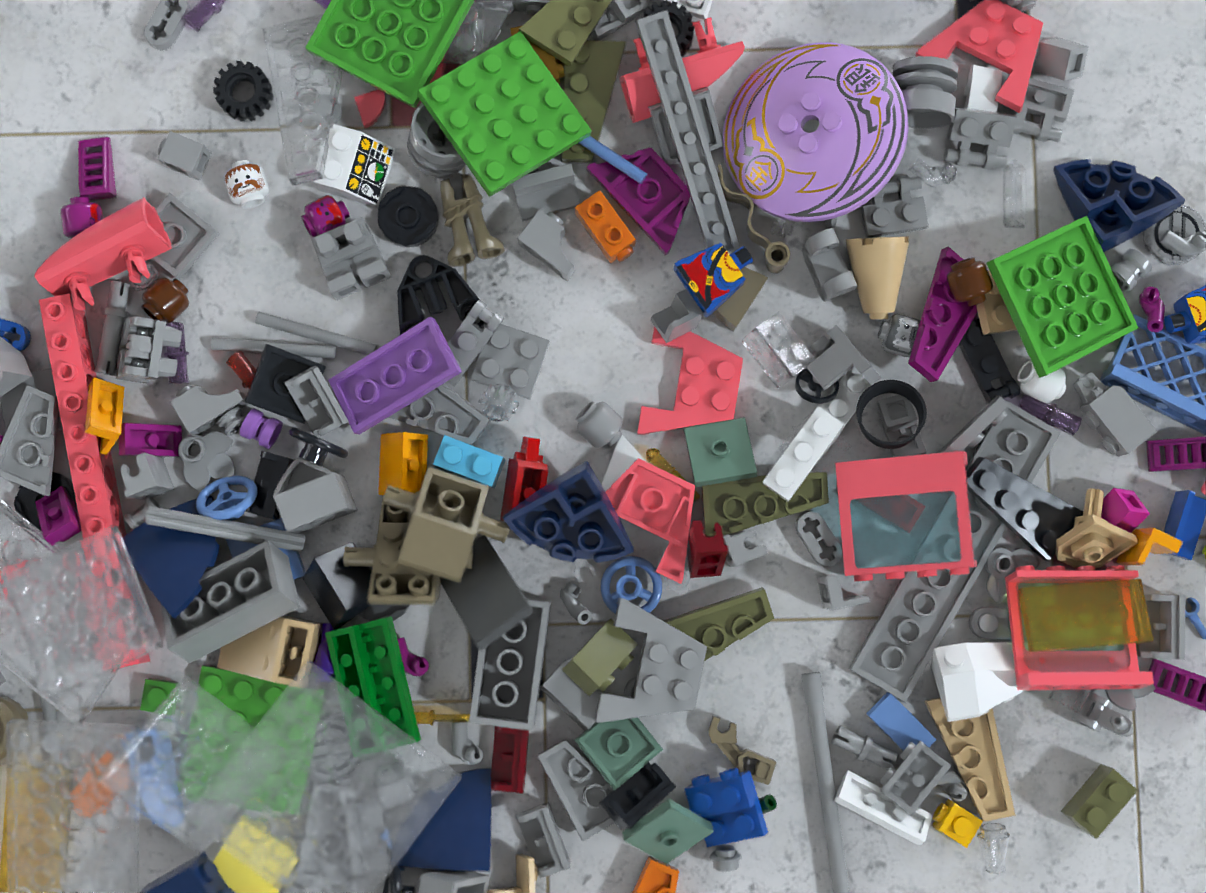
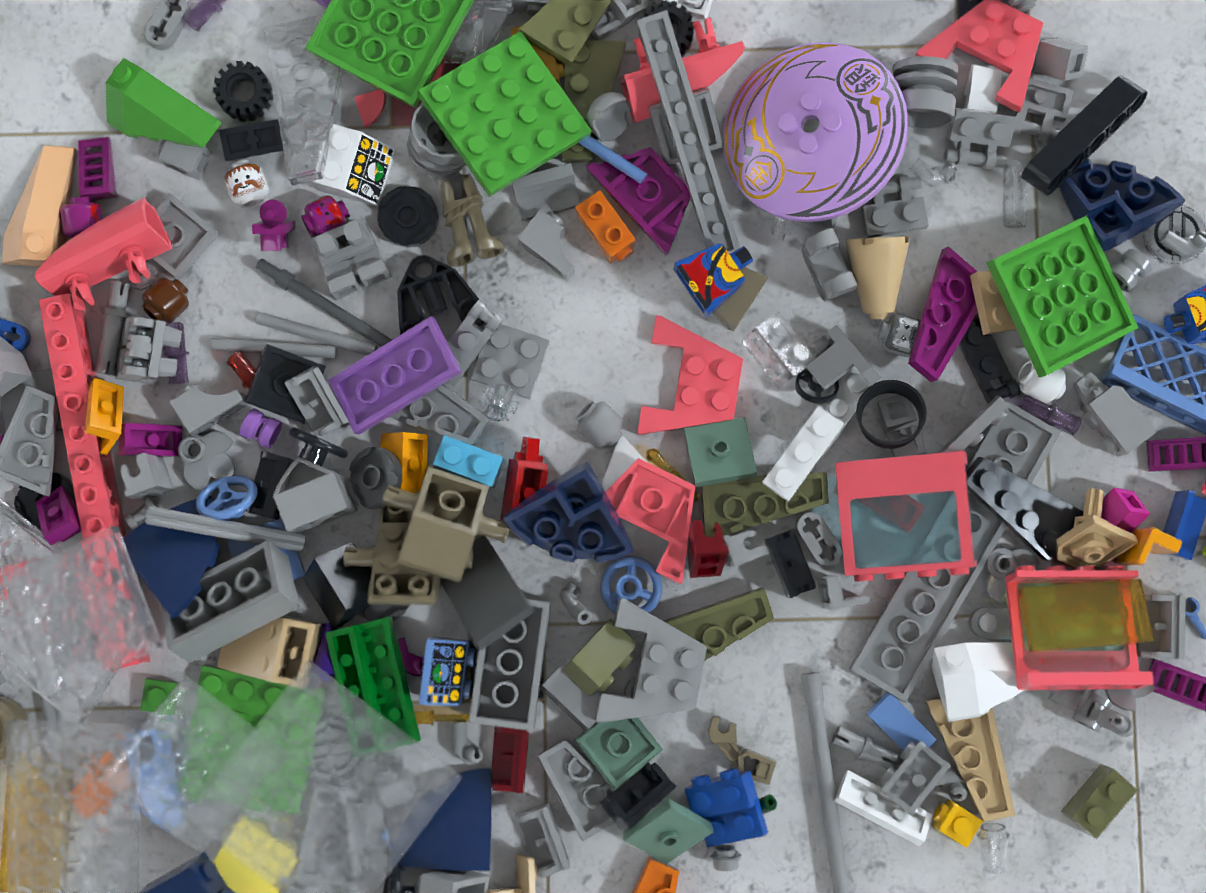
(36, 221): none -> light nougat wedge
(149, 108): none -> bright green wedge
(231, 421): light grey bush -> none
(251, 140): none -> black hinge
(273, 228): none -> magenta hips
(286, 280): none -> dark grey bar
(371, 474): none -> dark grey tile
(446, 671): none -> slope
(608, 116): none -> light grey hair
(678, 318): light grey panel -> none
(773, 250): dark tan flag -> none
(790, 563): none -> black hinge
(969, 281): reddish brown head -> none
(1084, 135): none -> black beam
(1153, 307): magenta arm -> none

